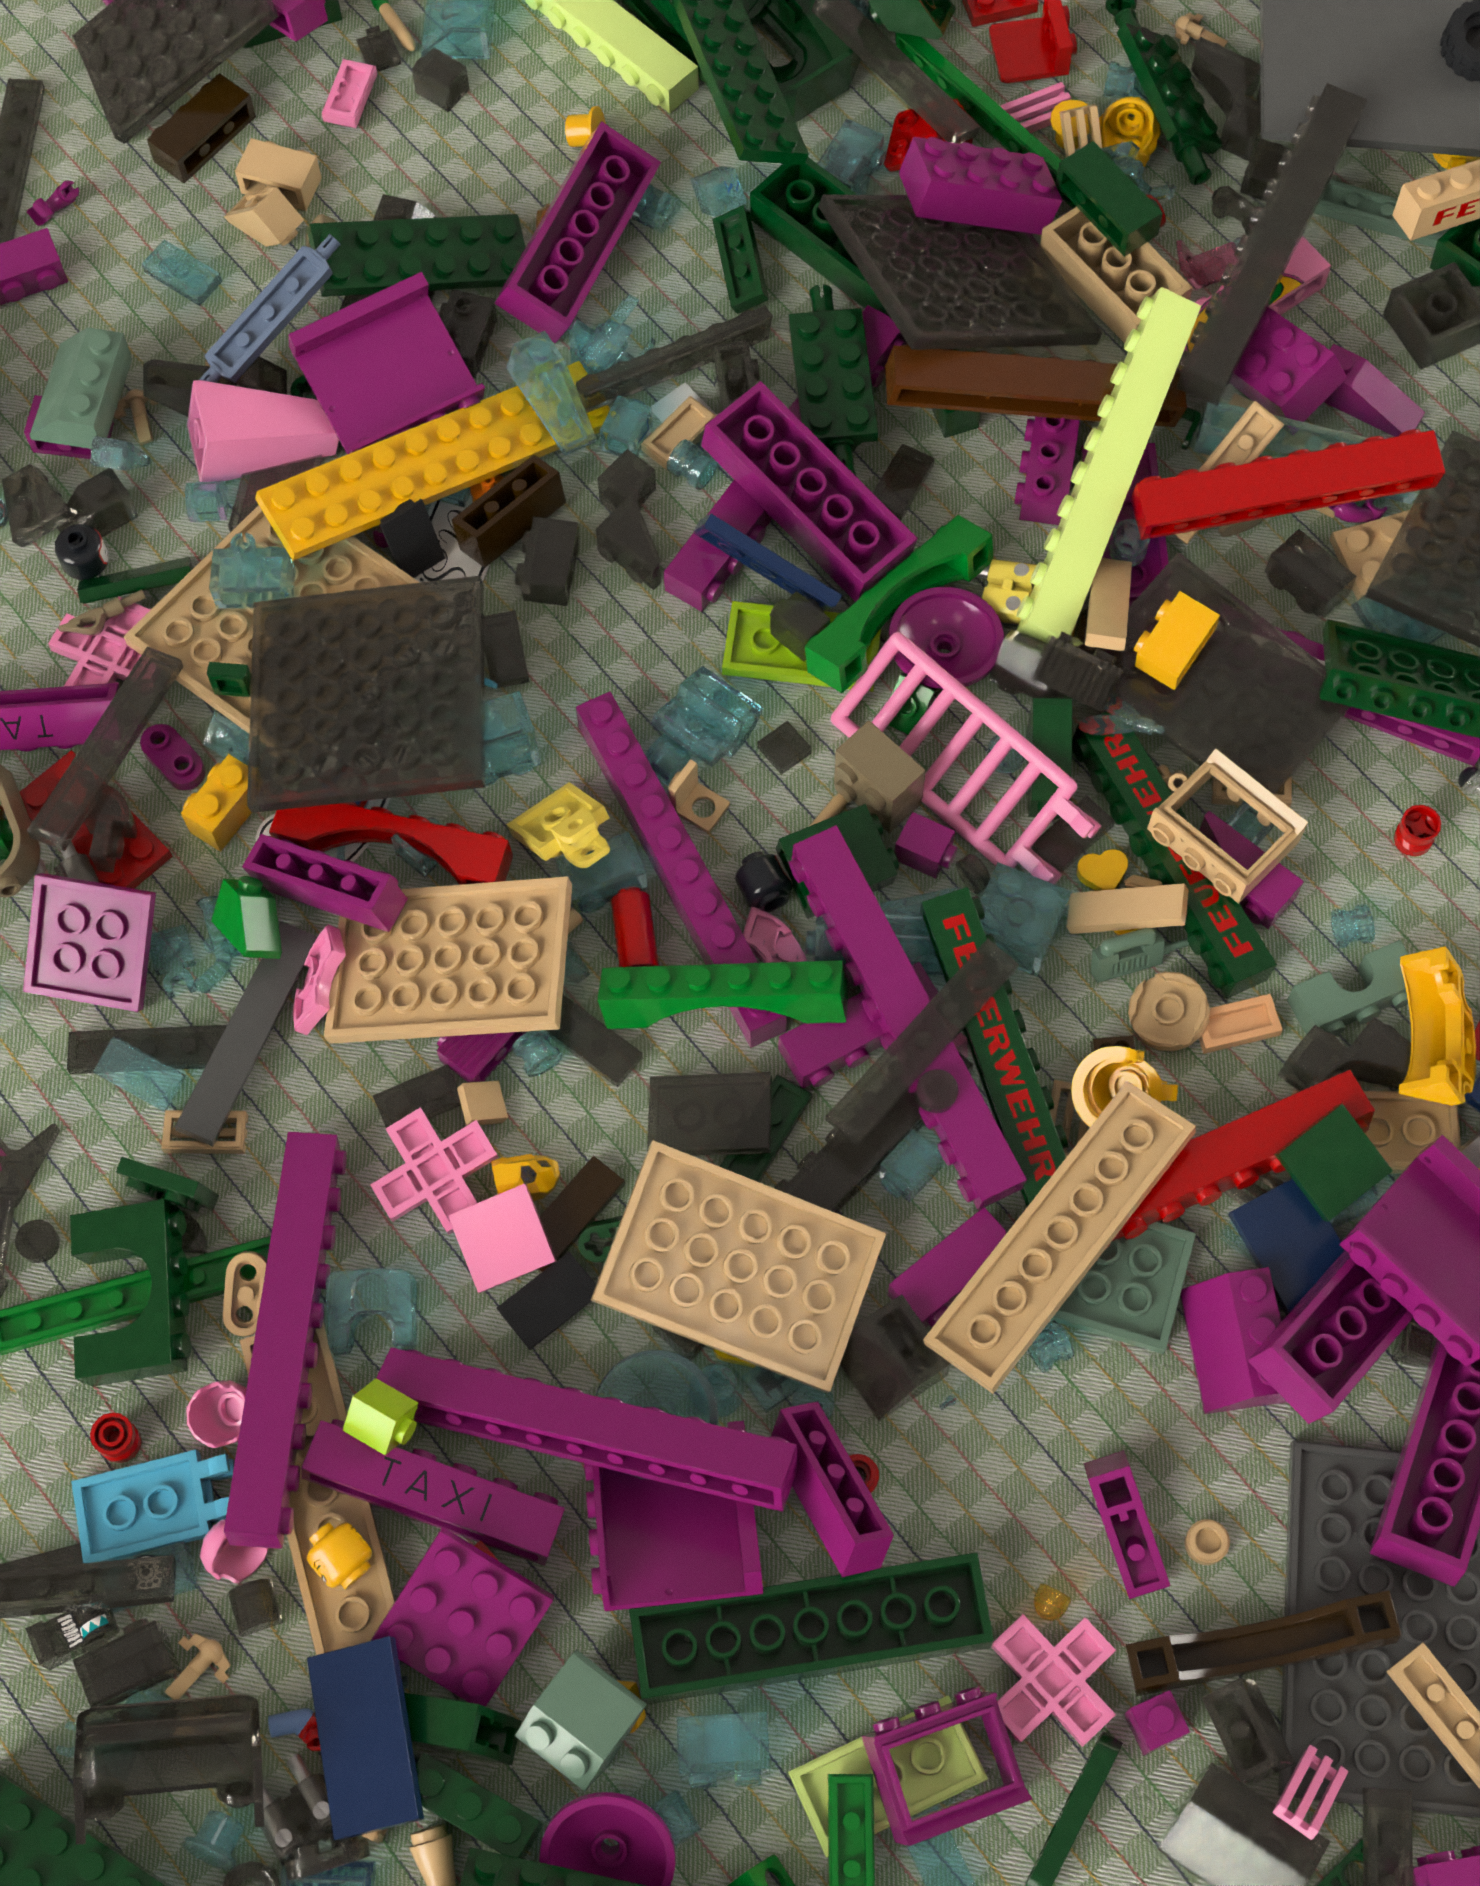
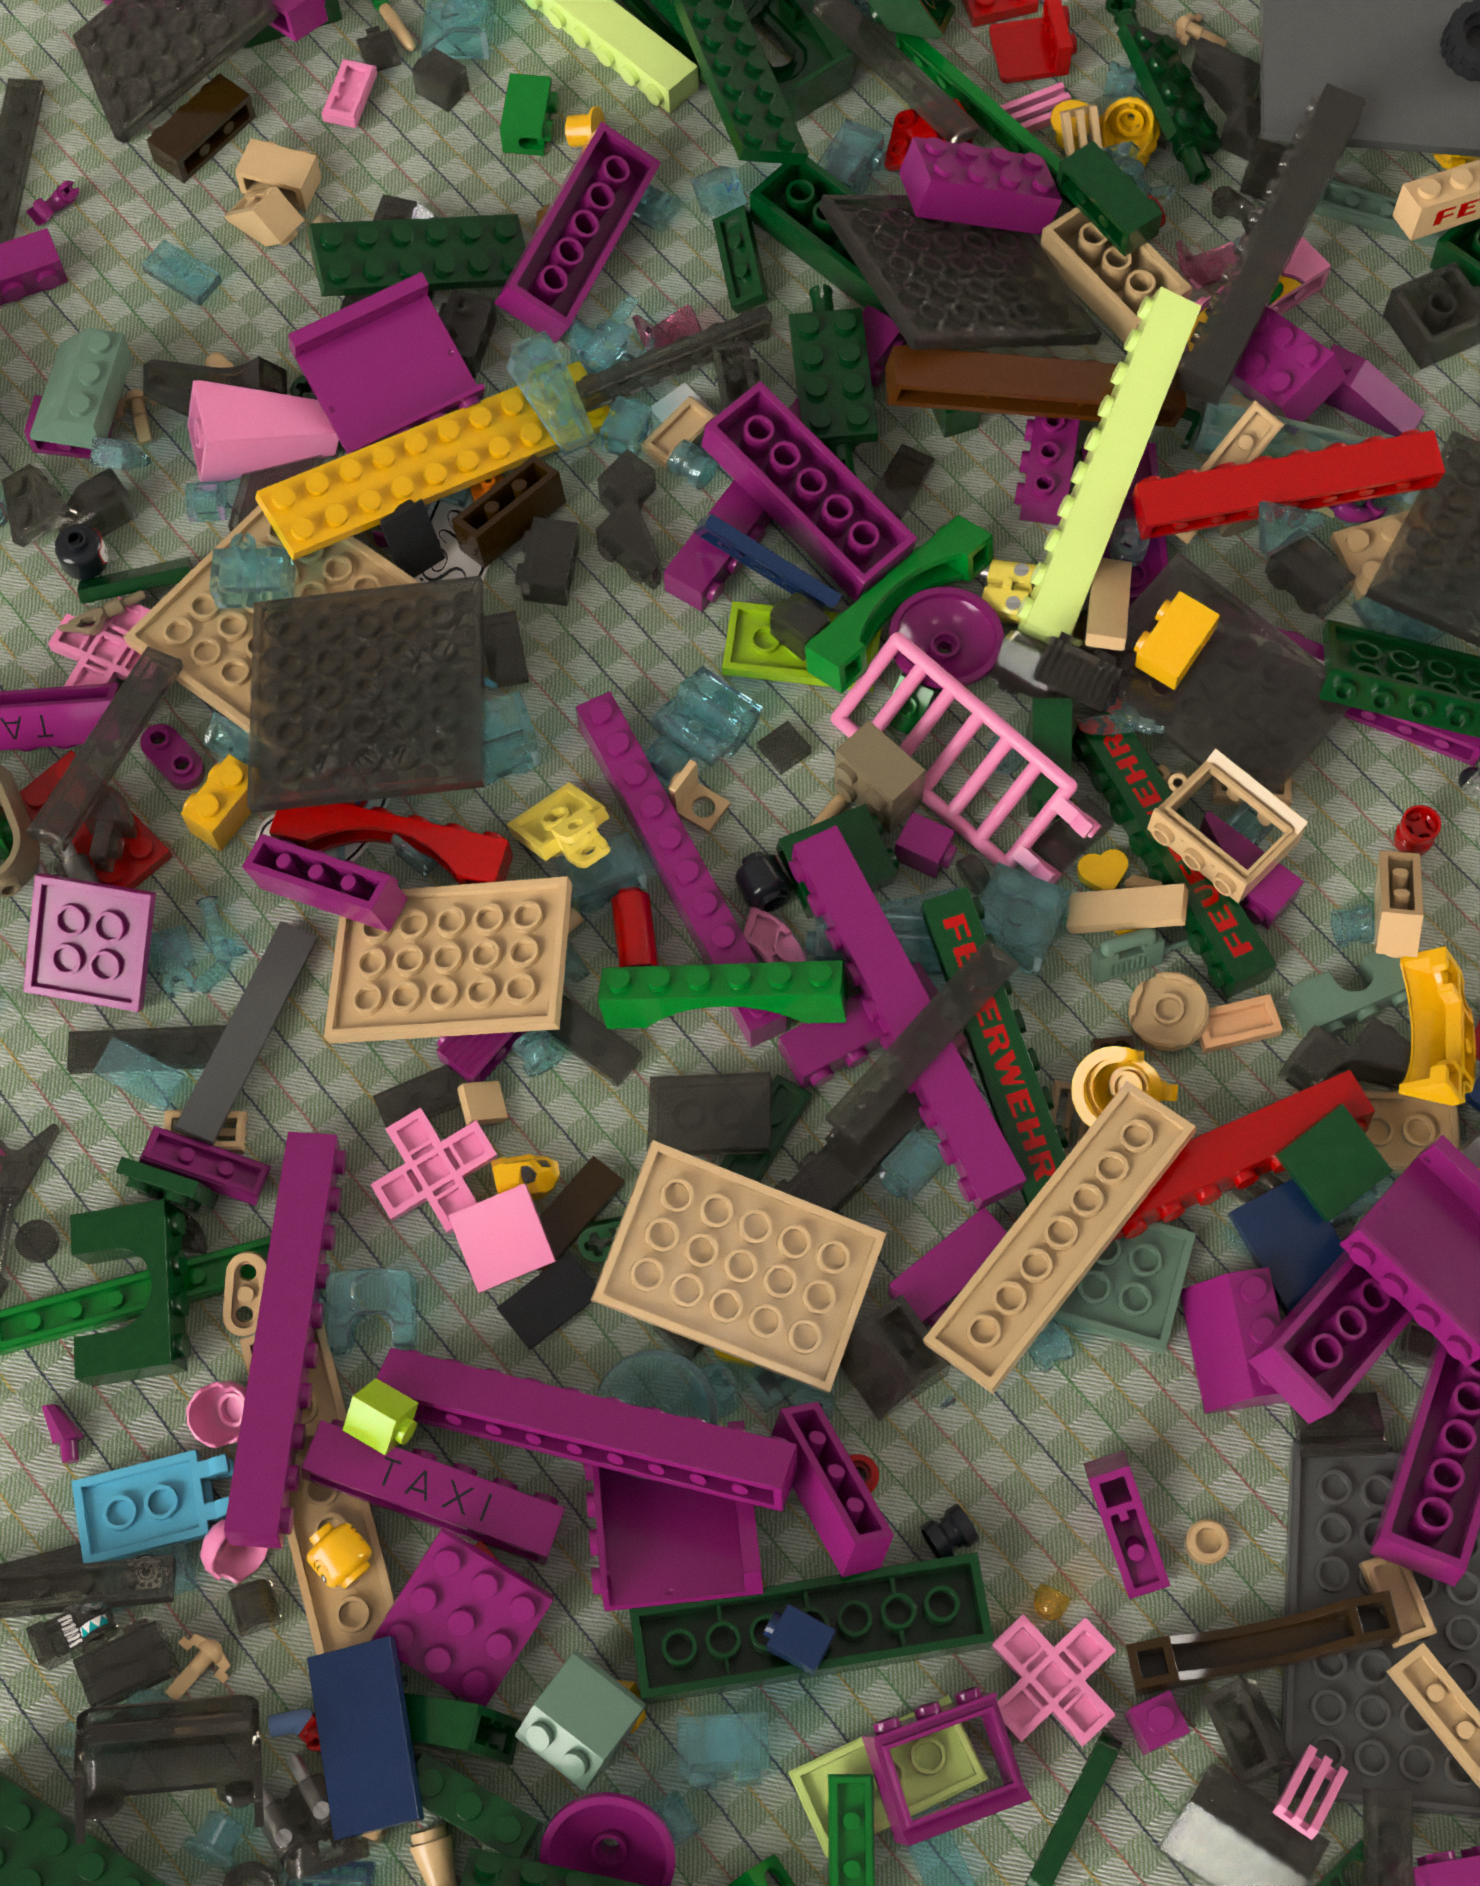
(63, 1432): none -> magenta bar
(122, 1444): red wheel -> none
(207, 1164): none -> magenta tile
(229, 679): dark green tile -> none
(248, 917): green slope -> none
(270, 312): sand blue plate -> none
(323, 960): bright pink tile -> none
(527, 114): none -> green brick
(670, 329): none -> clear pink bracket
(798, 1638): none -> dark blue brick
(936, 1091): clear smoke tile -> none
(952, 1531): none -> black wheel
(1284, 525): none -> clear light blue tile
(1350, 1430): none -> clear smoke plate
(1398, 904): none -> tan brick
(1407, 1599): none -> tan tile

